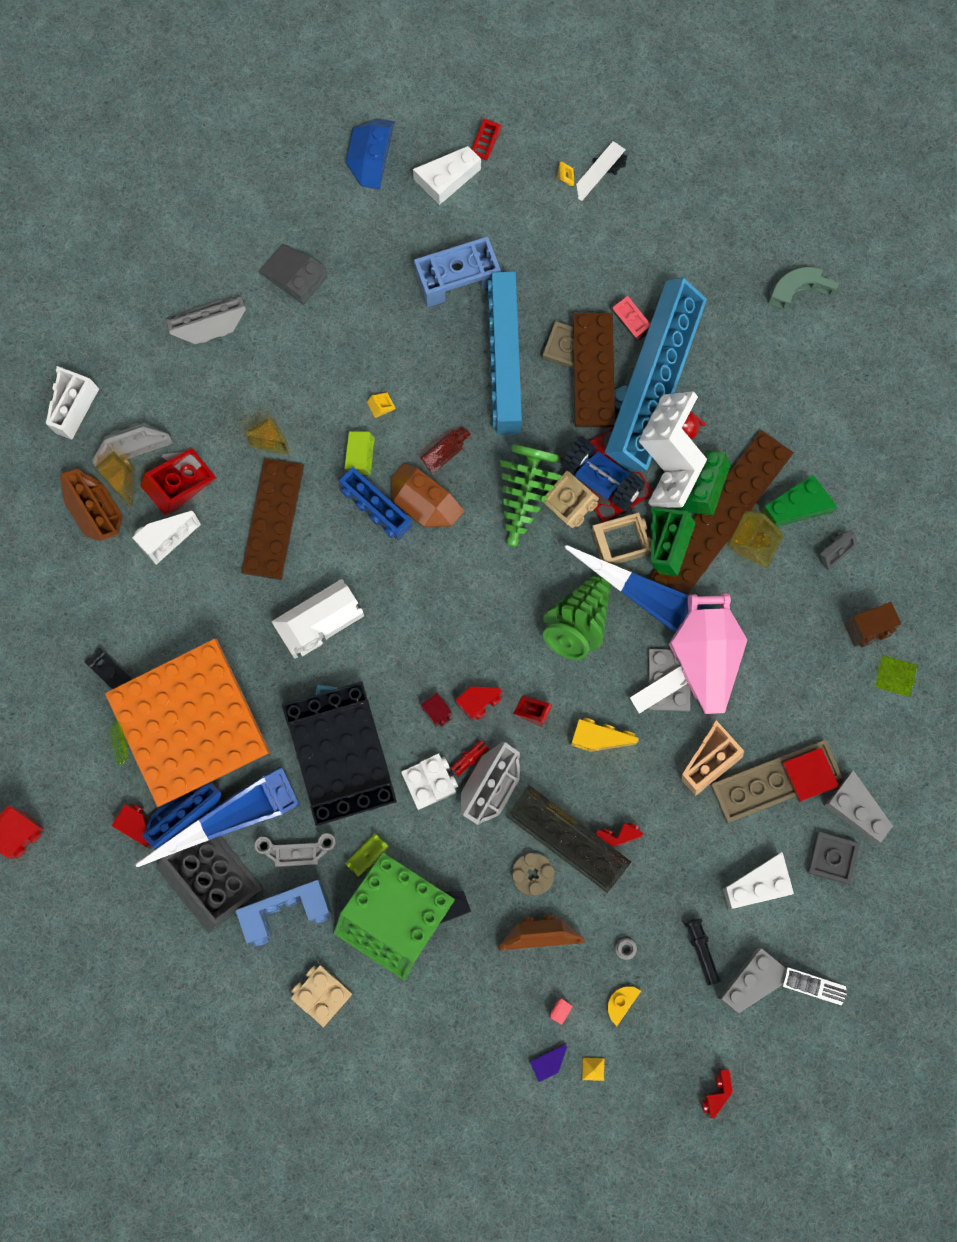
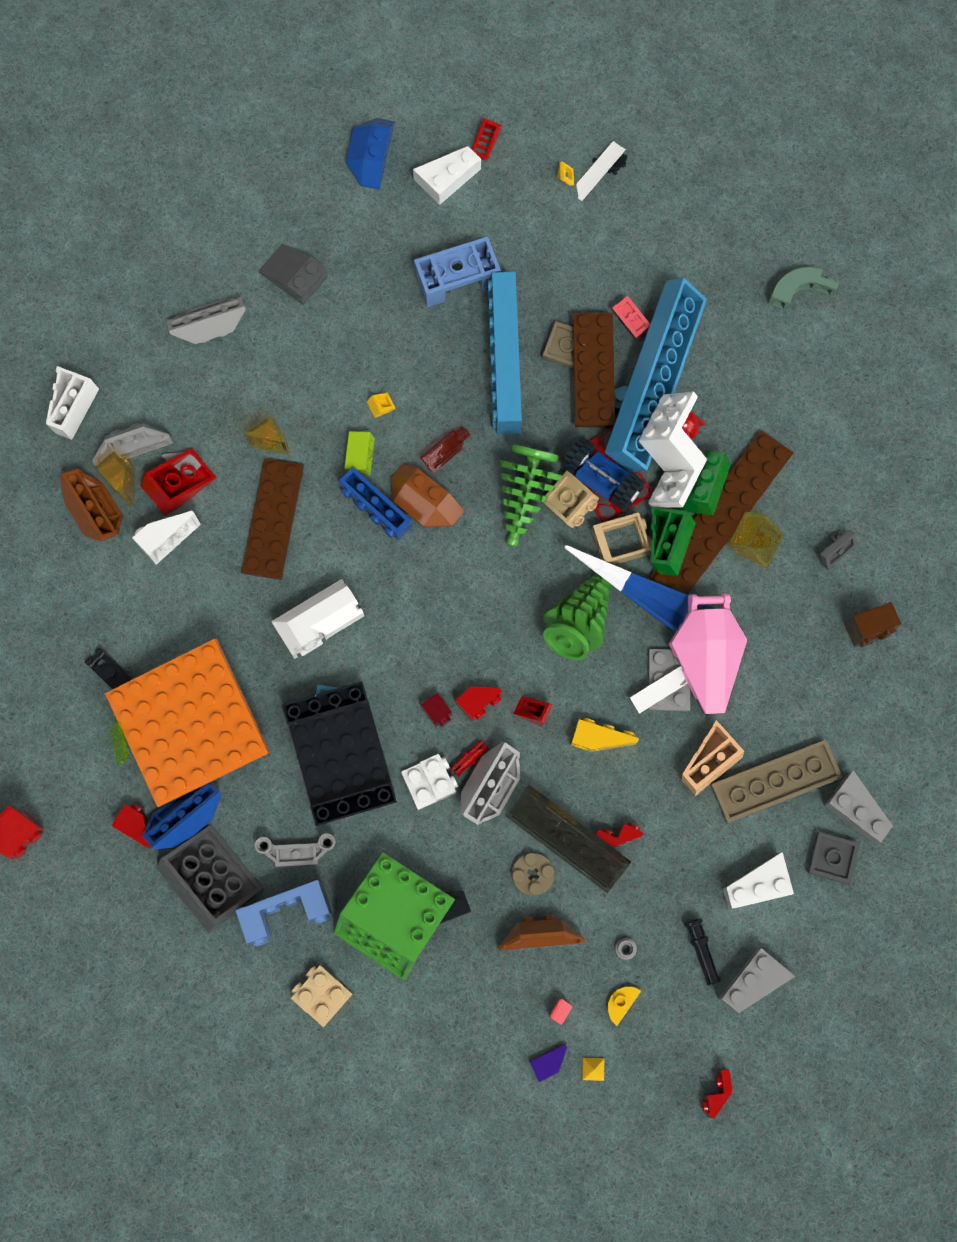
(256, 802): blue plate -> none
(367, 855): lime hinge -> none
(800, 503): green wedge -> none
(810, 774): red tile -> none
(815, 986): sticker -> none
(896, 676): clear neon green piece -> none

